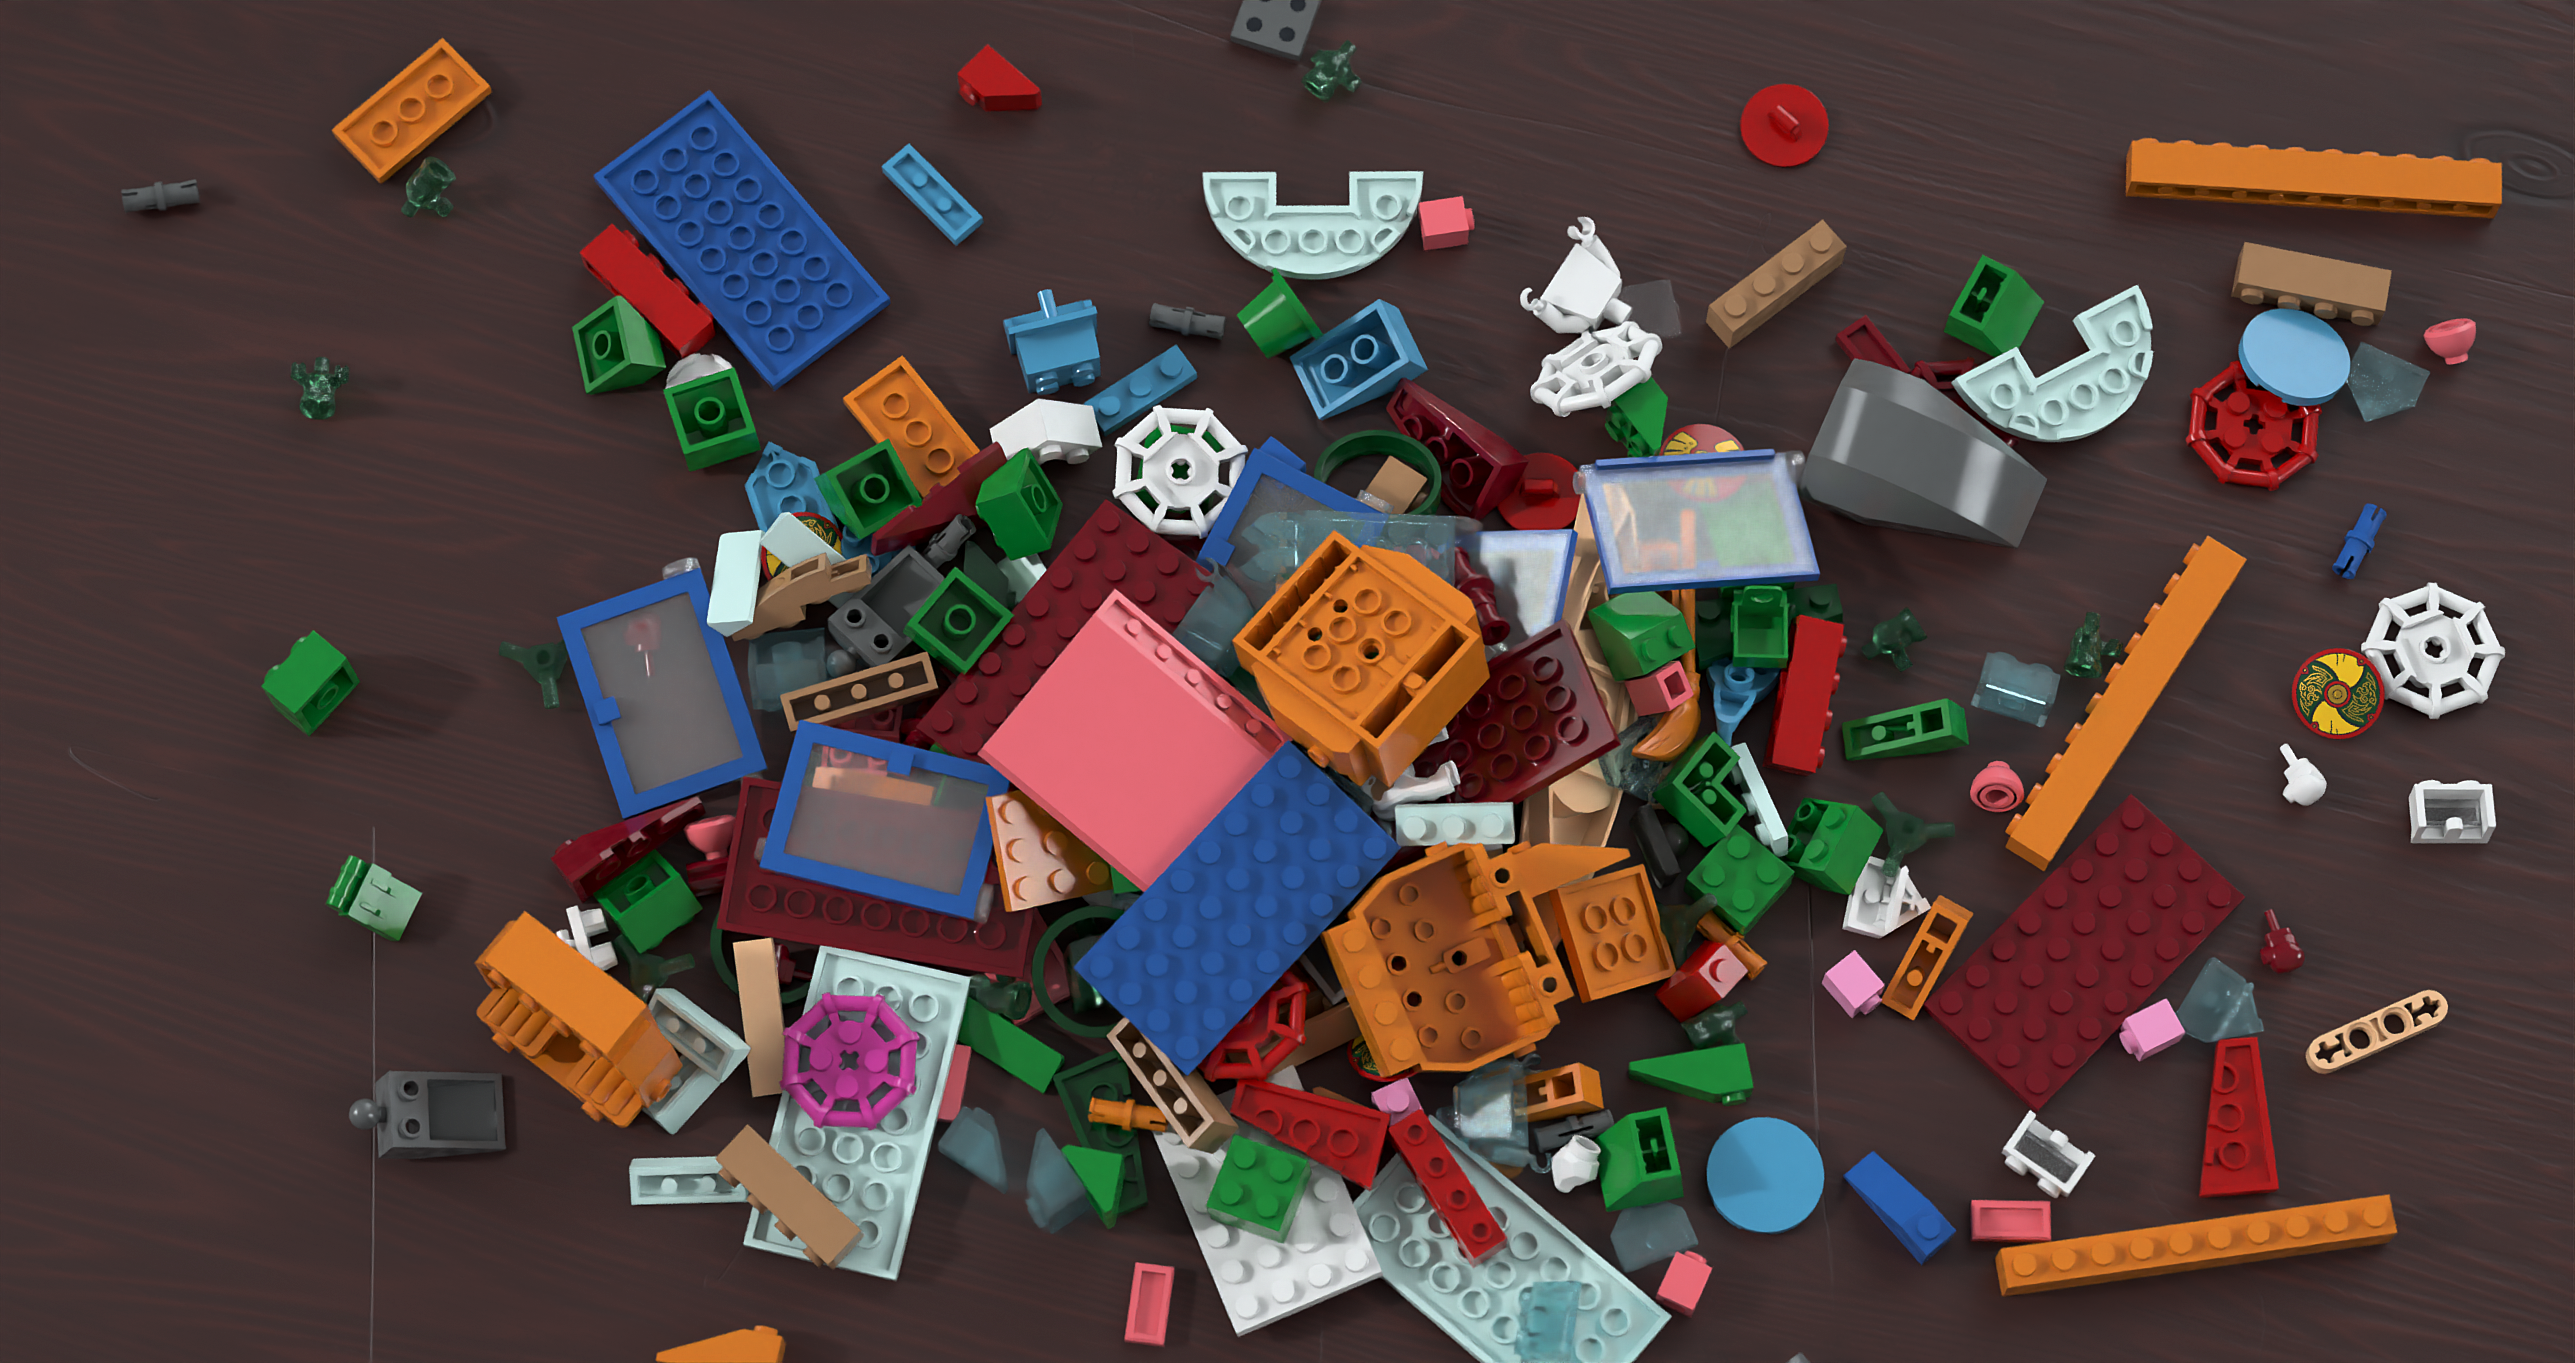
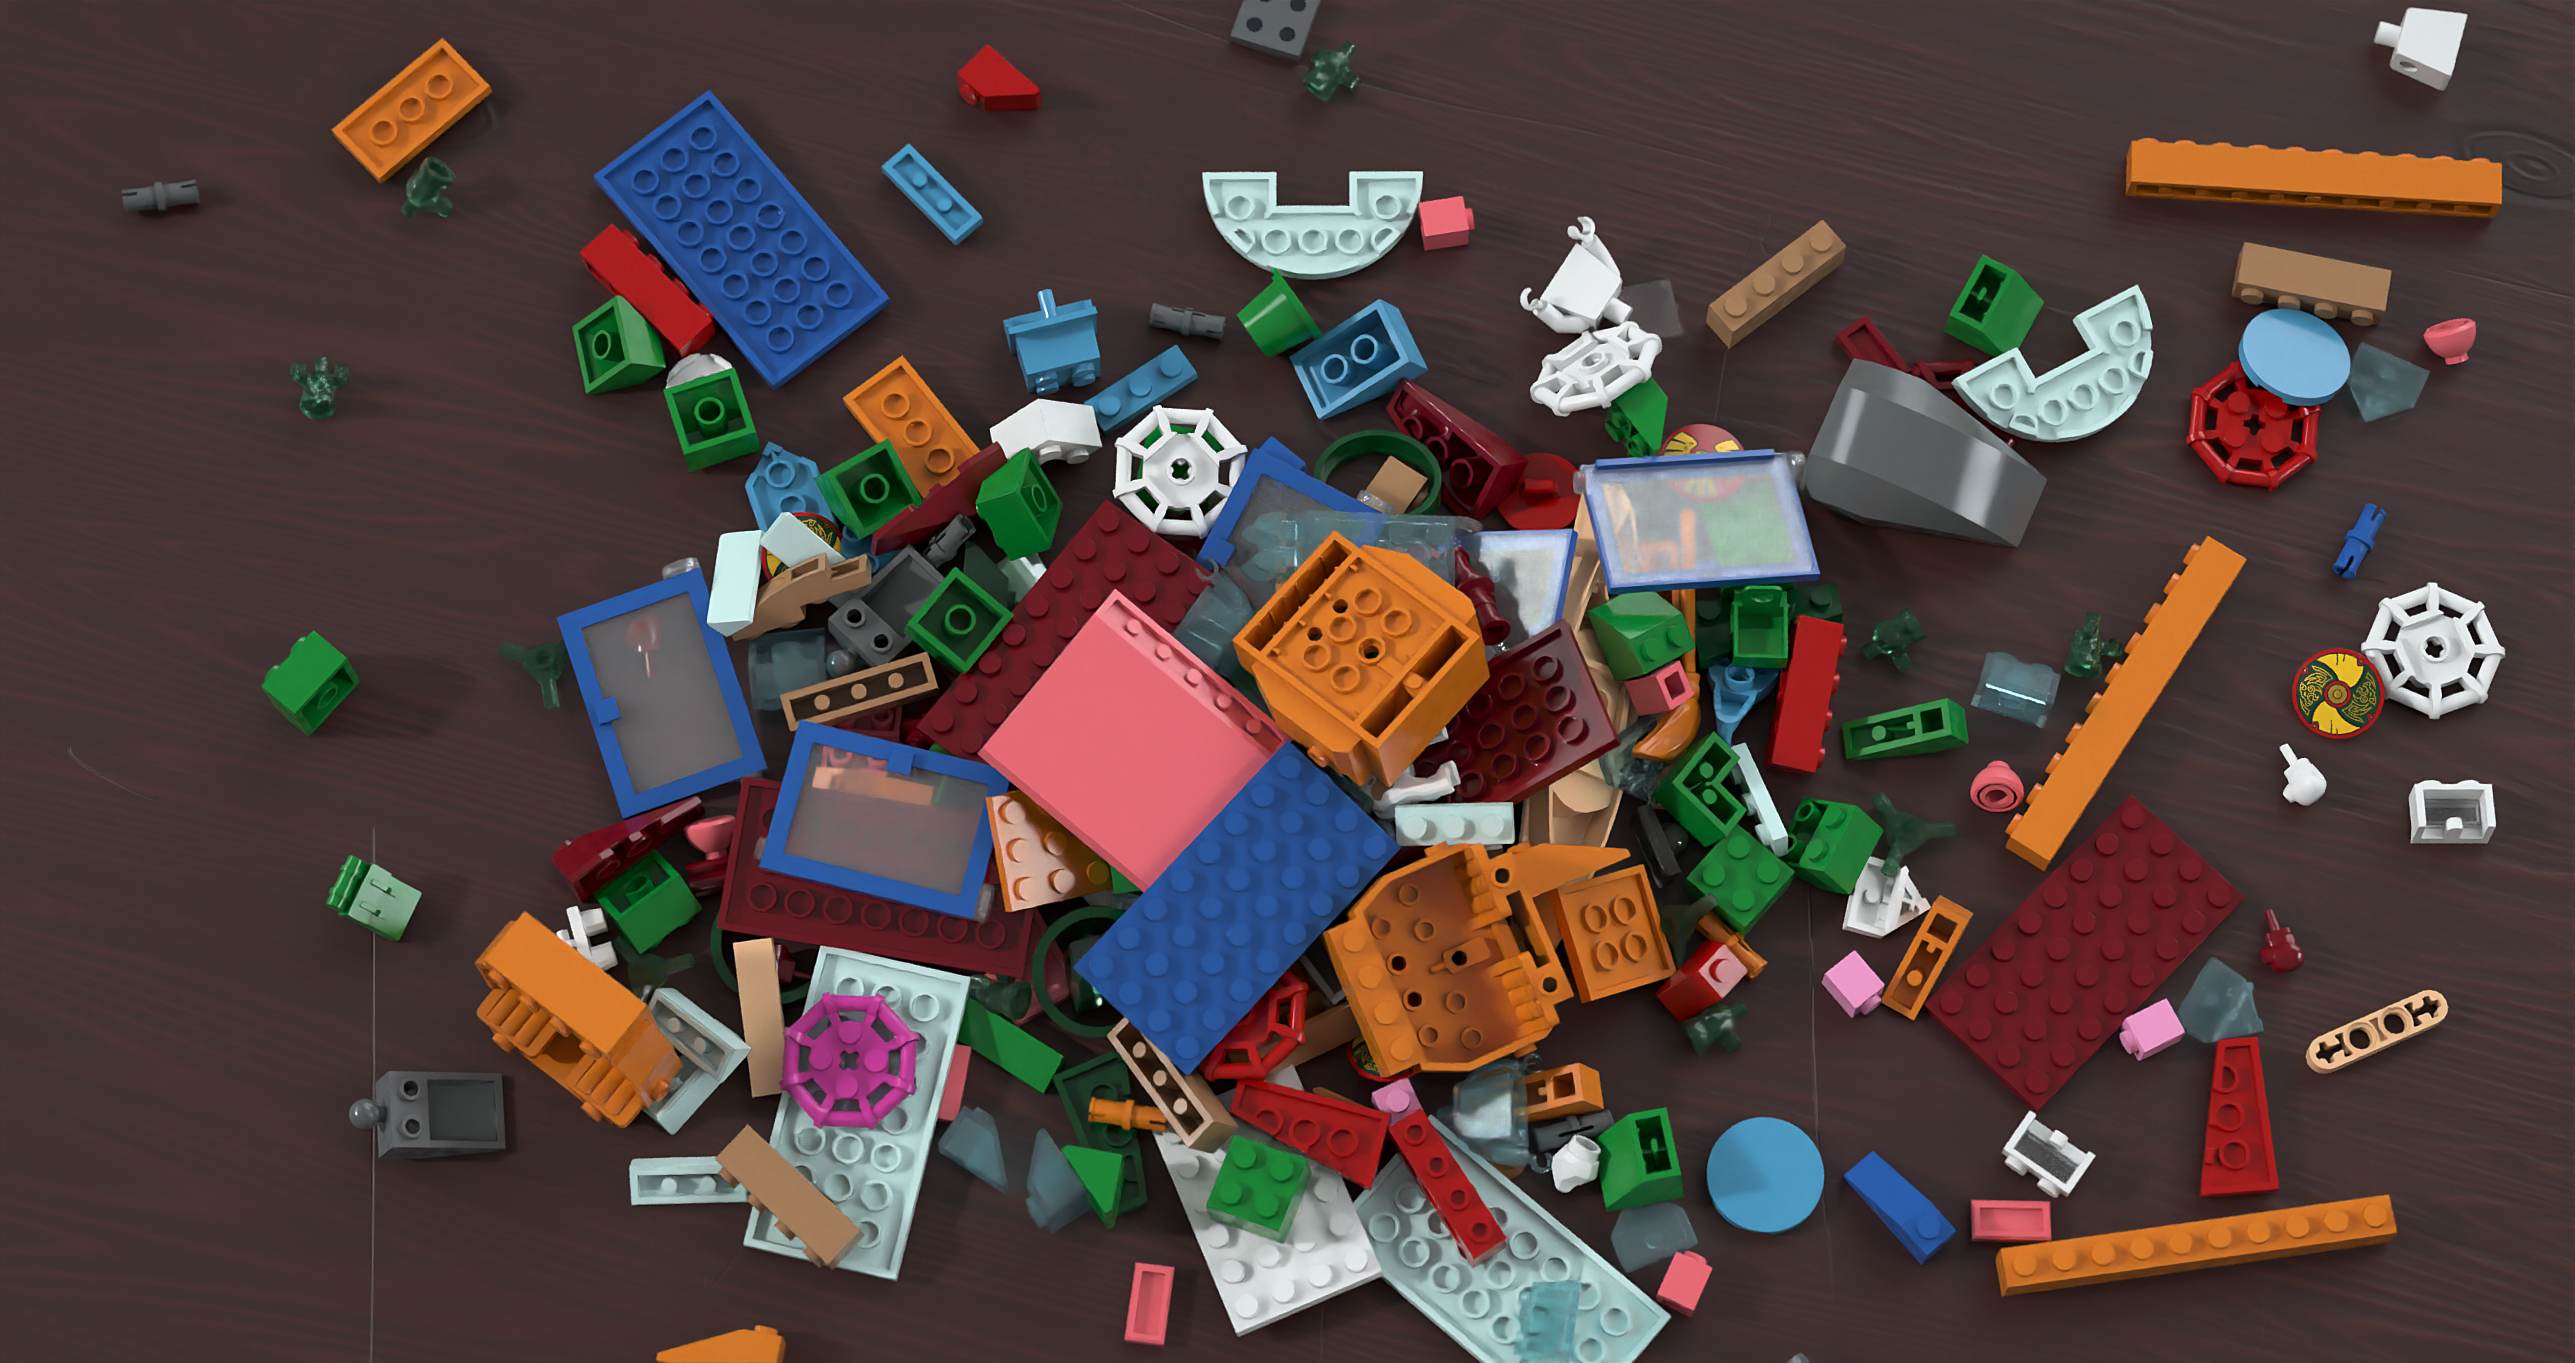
(1705, 1074): green slope -> none
(1784, 125): red shield -> none
(2424, 44): none -> white torso

